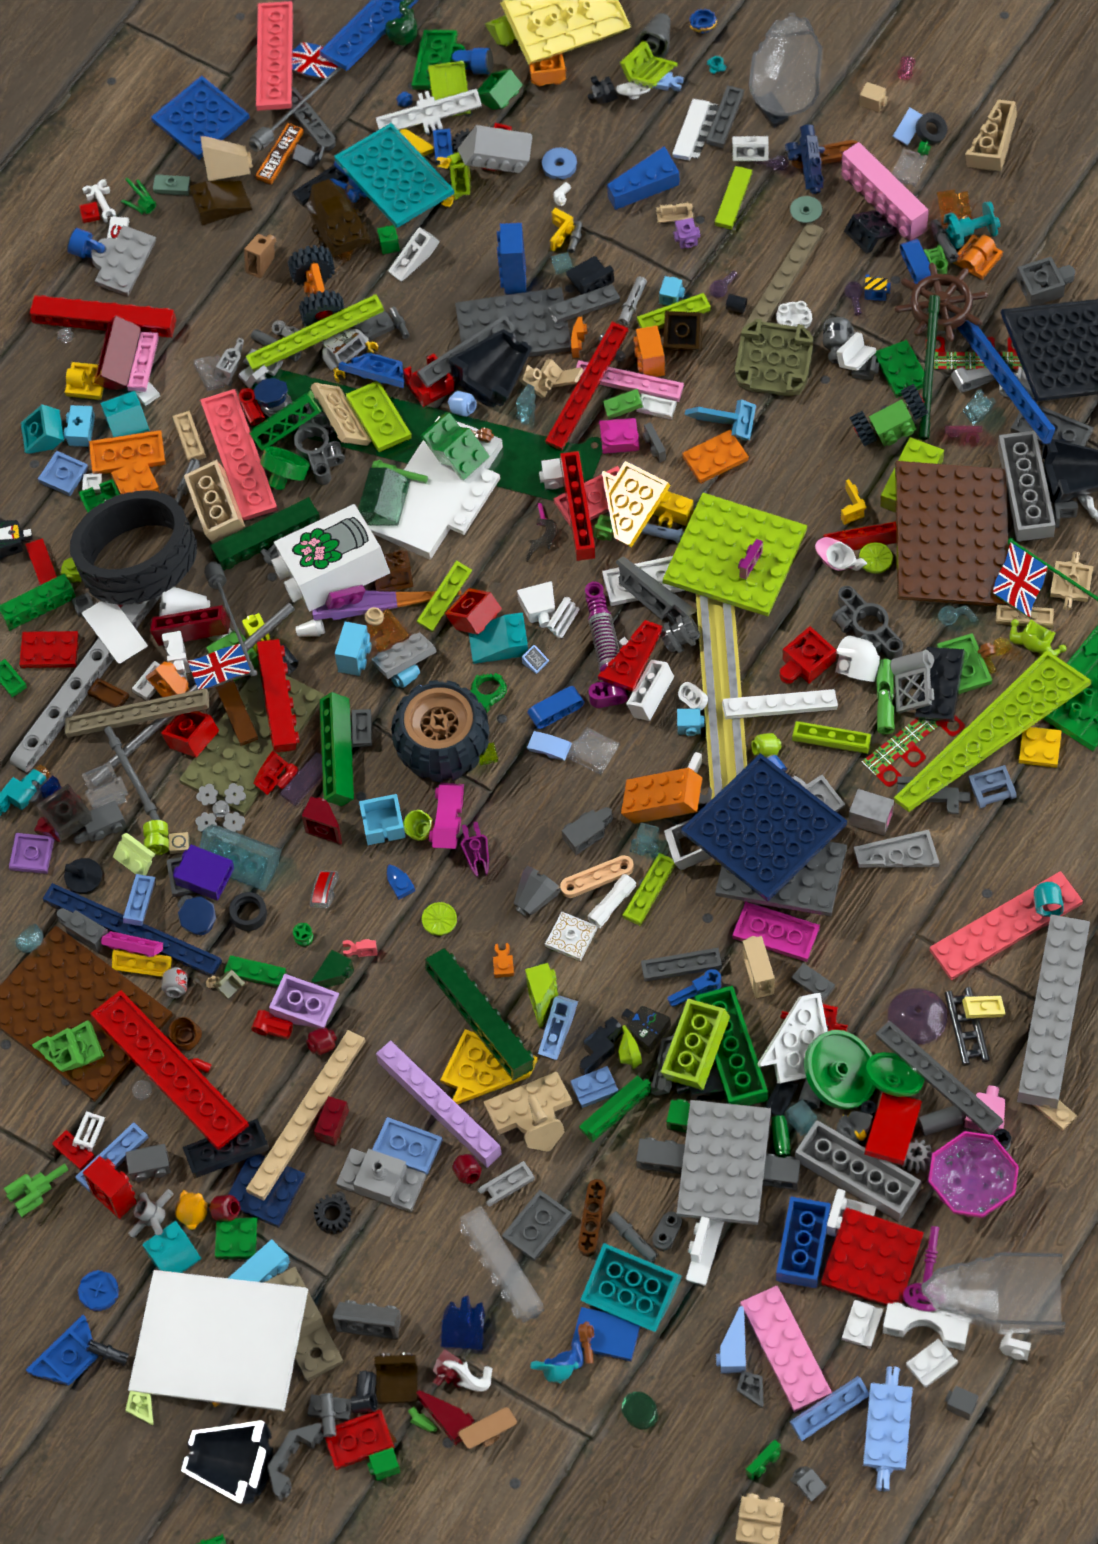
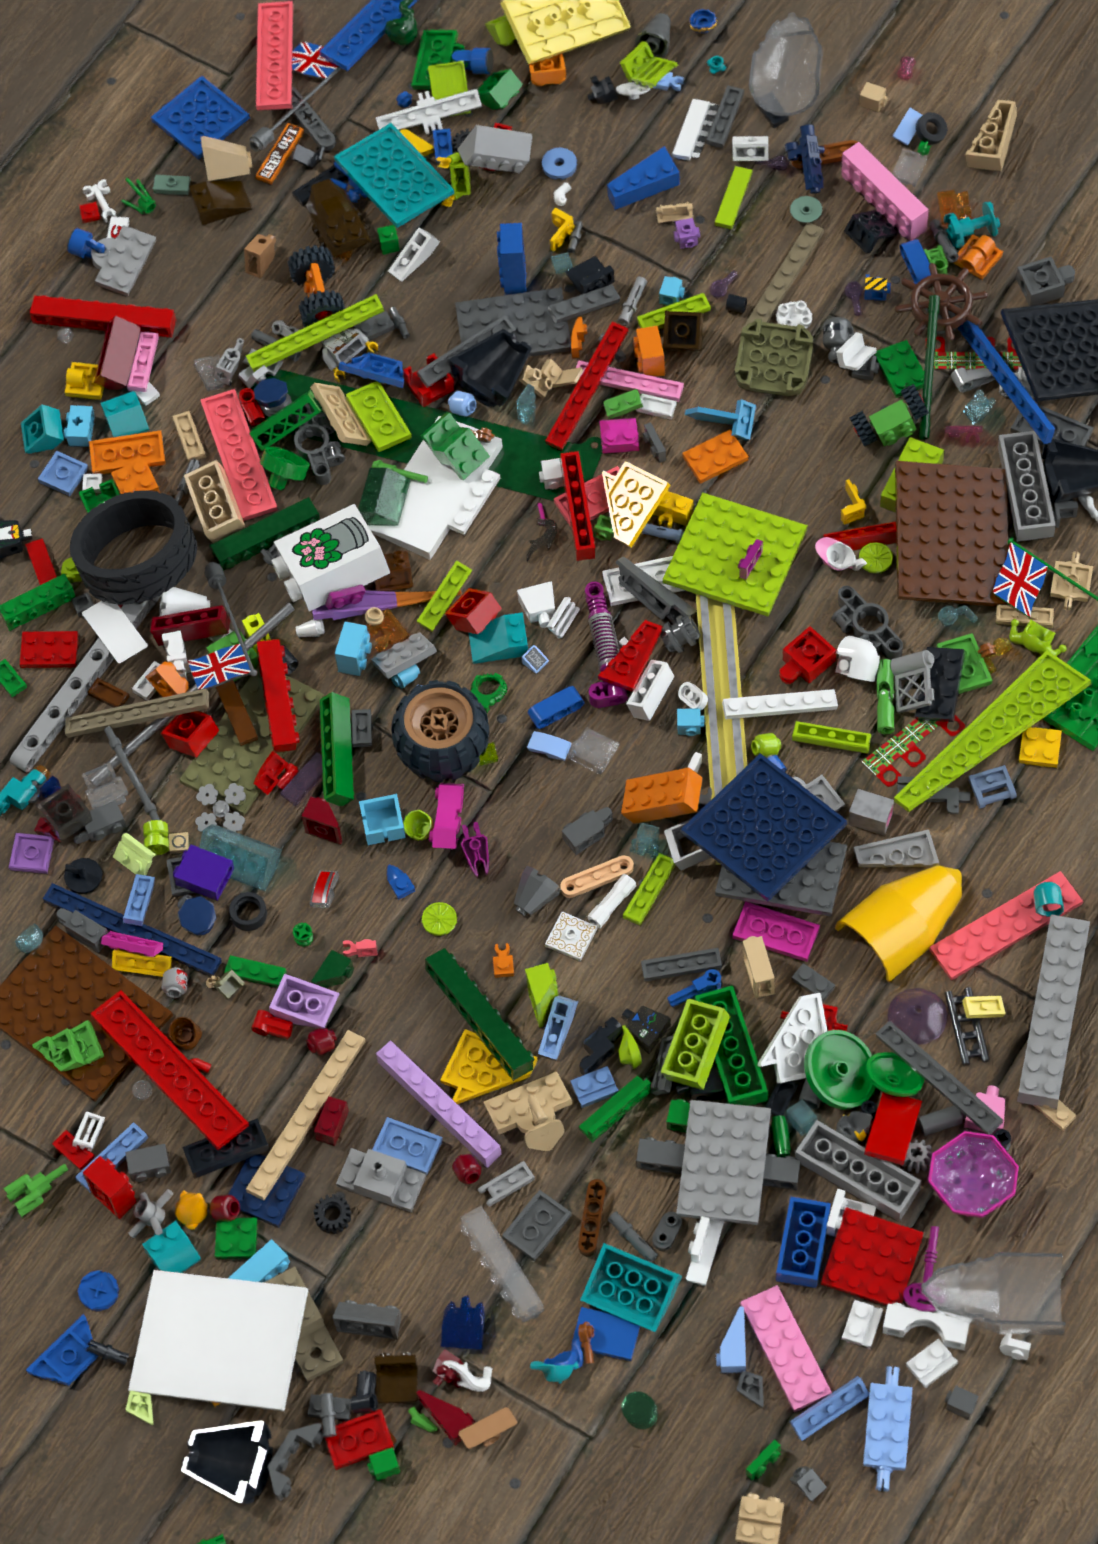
(906, 915): none -> yellow windscreen

